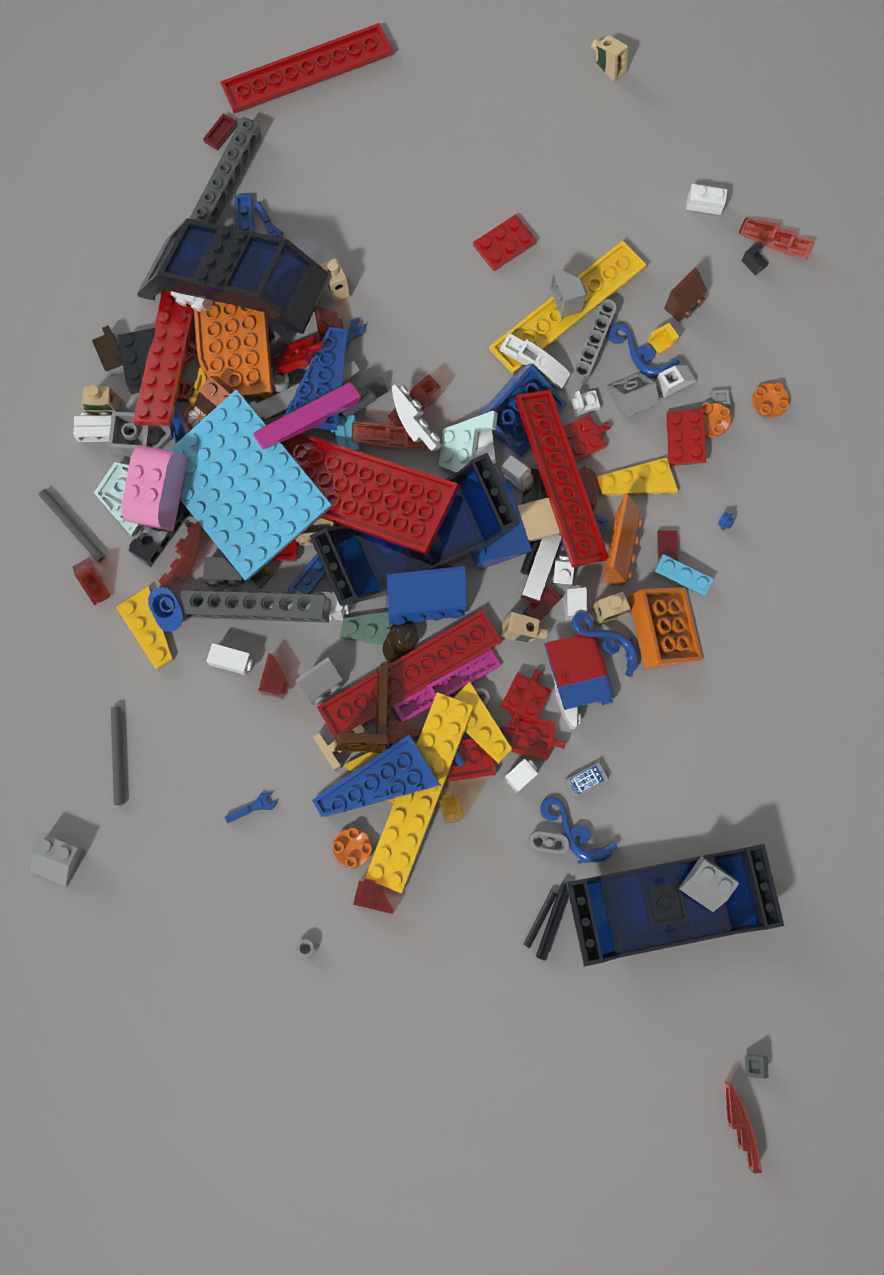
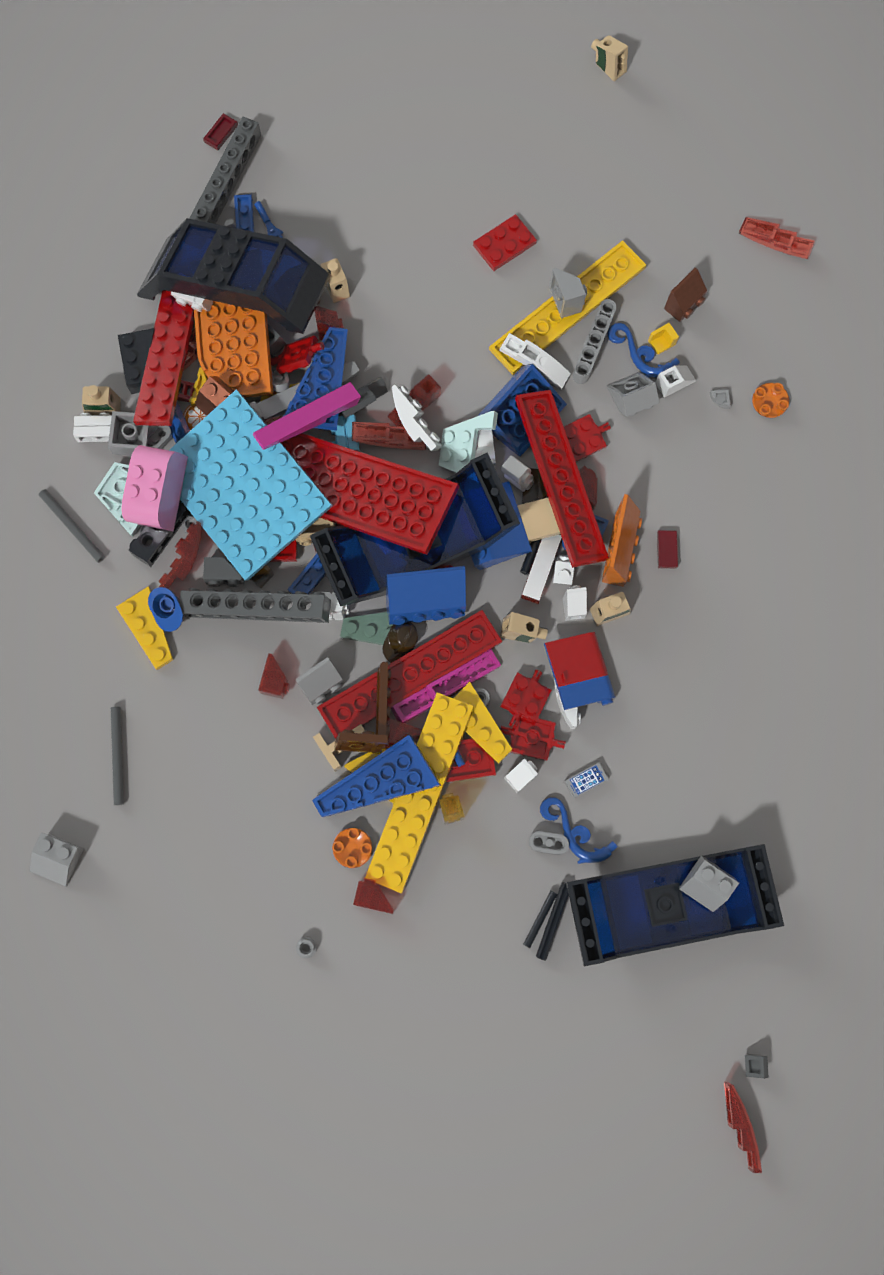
(91, 581): clear red slope -> none
(108, 350): dark brown panel -> none
(230, 659): white brick -> none
(260, 804): blue piece -> none
(306, 68): red plate -> none
(354, 331): blue piece -> none
(547, 602): dark red tile -> none
(585, 402): white bracket -> none
(608, 646): blue plant -> none
(638, 480): yellow wing -> none
(664, 627): orange slope -> none
(683, 575): medium azure plate -> none
(686, 437): red plate -> none
(706, 199): white brick -> none
(716, 419): orange dish -> none
(726, 521): blue plate -> none
(754, 260): black panel -> none

